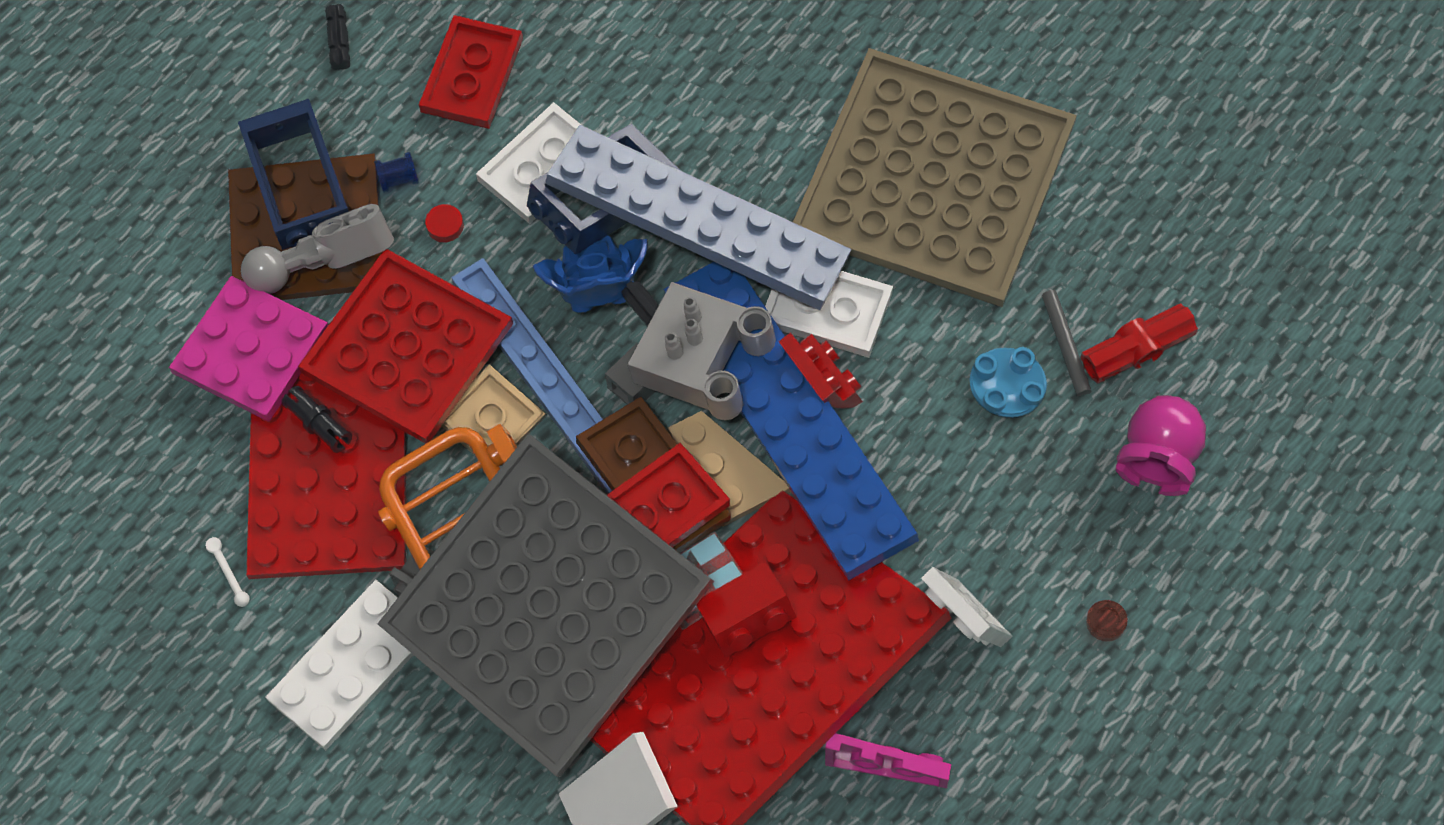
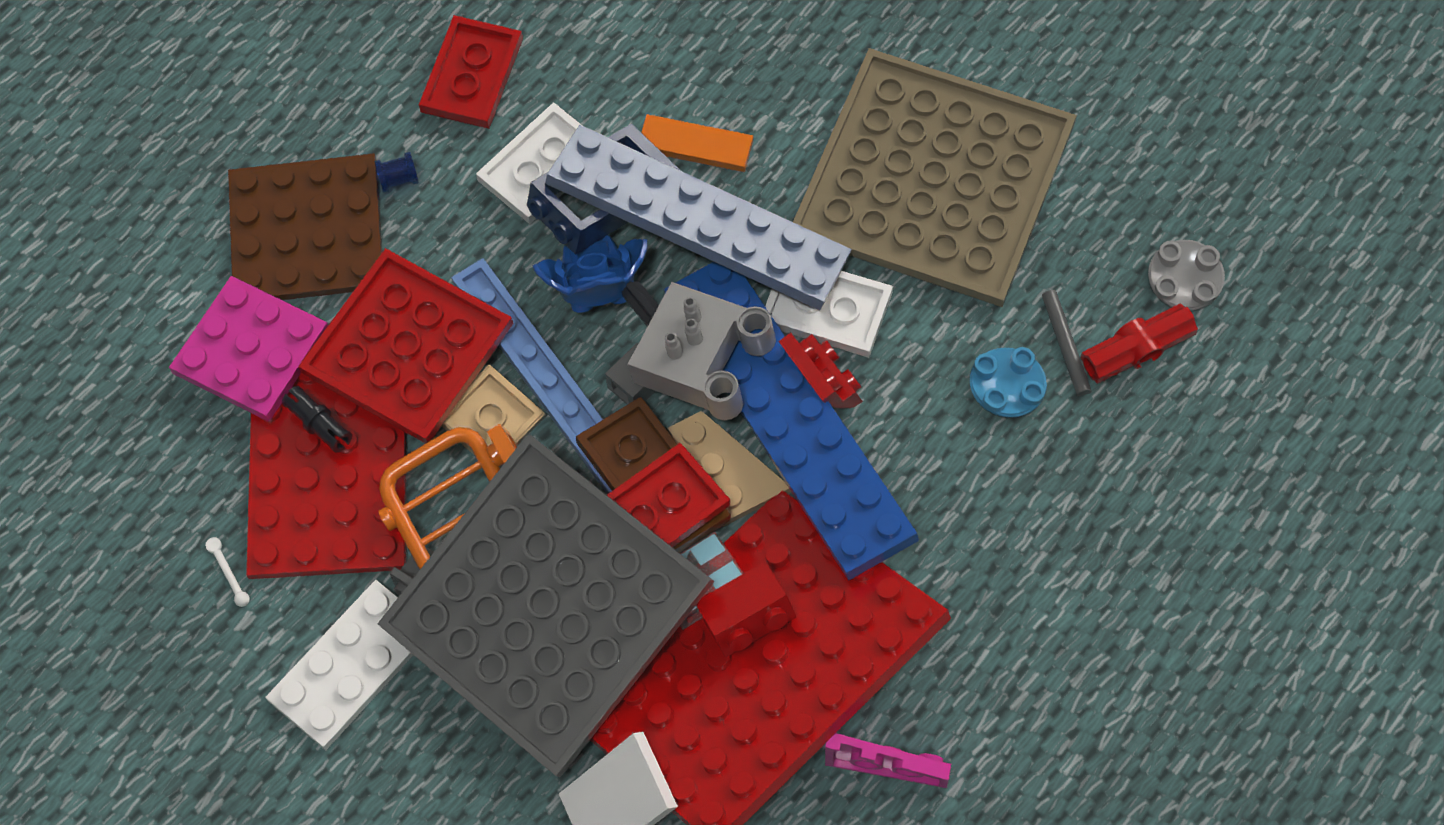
(278, 127): dark blue window -> none
(337, 37): black axle -> none
(337, 244): light grey beam -> none
(444, 223): red tile -> none
(699, 142): none -> orange tile
(972, 617): white plate -> none
(1106, 620): clear red tile -> none
(1163, 445): dark pink tile -> none
(1186, 274): none -> light grey dish

